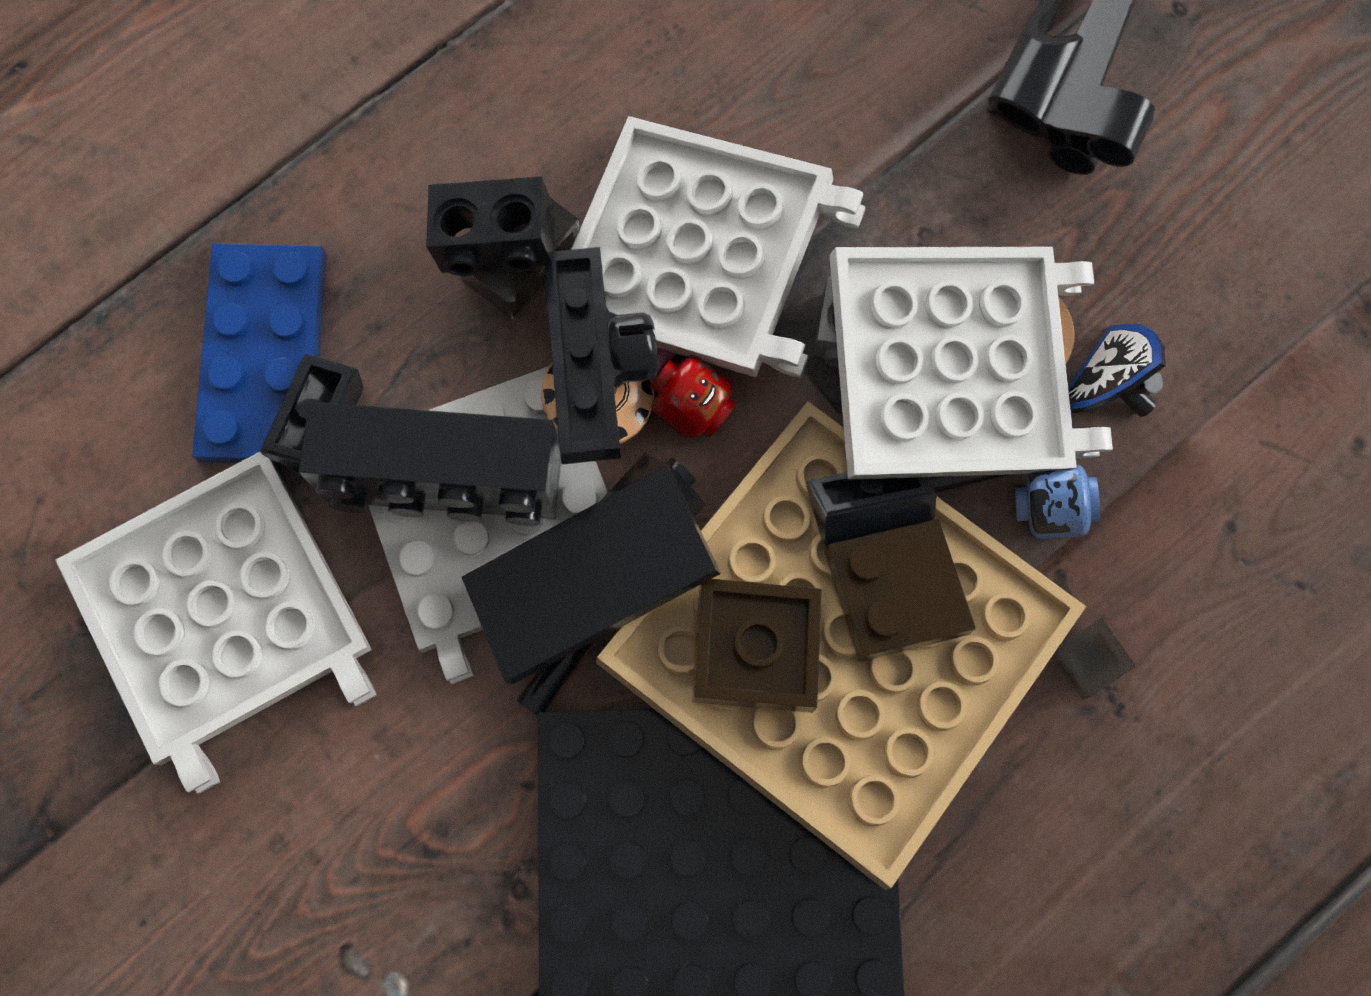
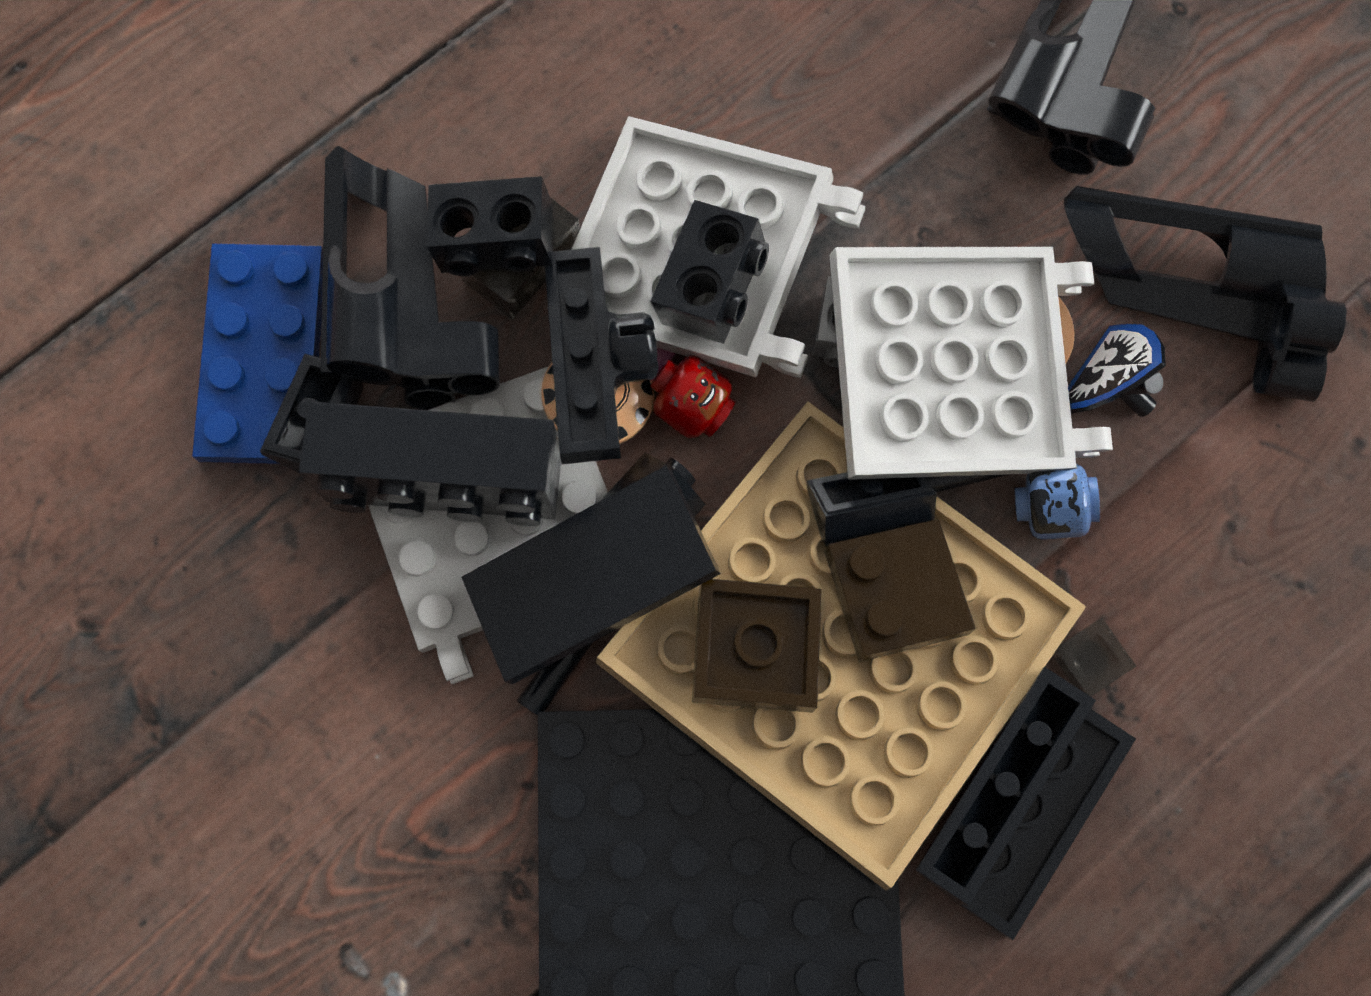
(214, 612): white plate -> none
(392, 326): none -> black panel
(698, 270): none -> black brick
(1026, 804): none -> black slope
(1266, 292): none -> black panel

